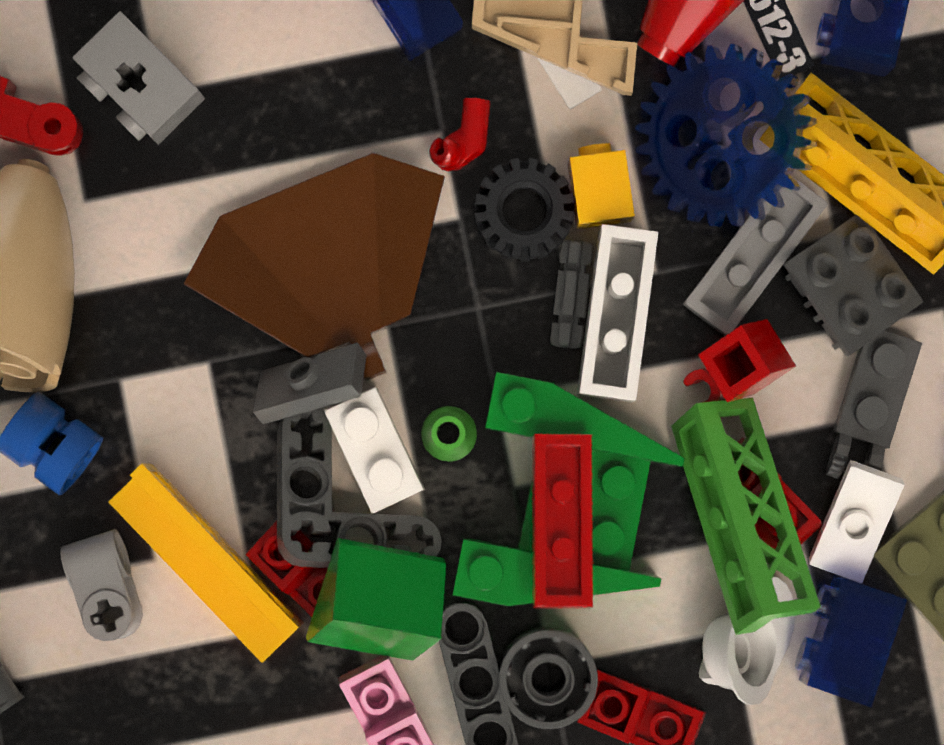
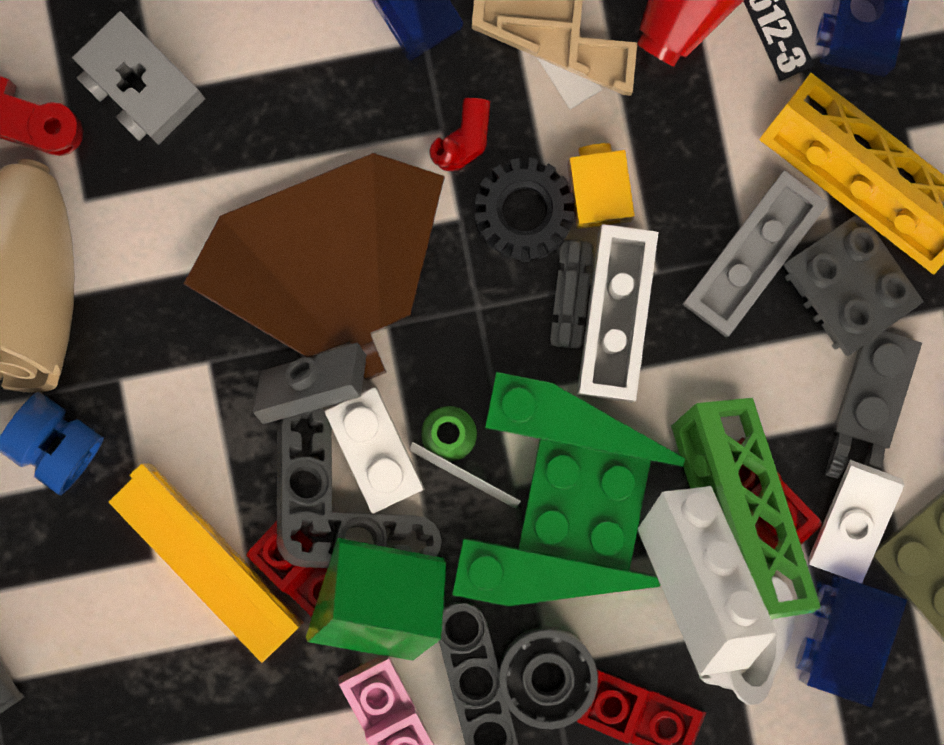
(102, 578): light grey piece -> none
(464, 475): none -> white sticker
(562, 521): red plate -> none
(706, 580): none -> white brick
(742, 362): red brick -> none
(753, 175): clear blue gear -> none

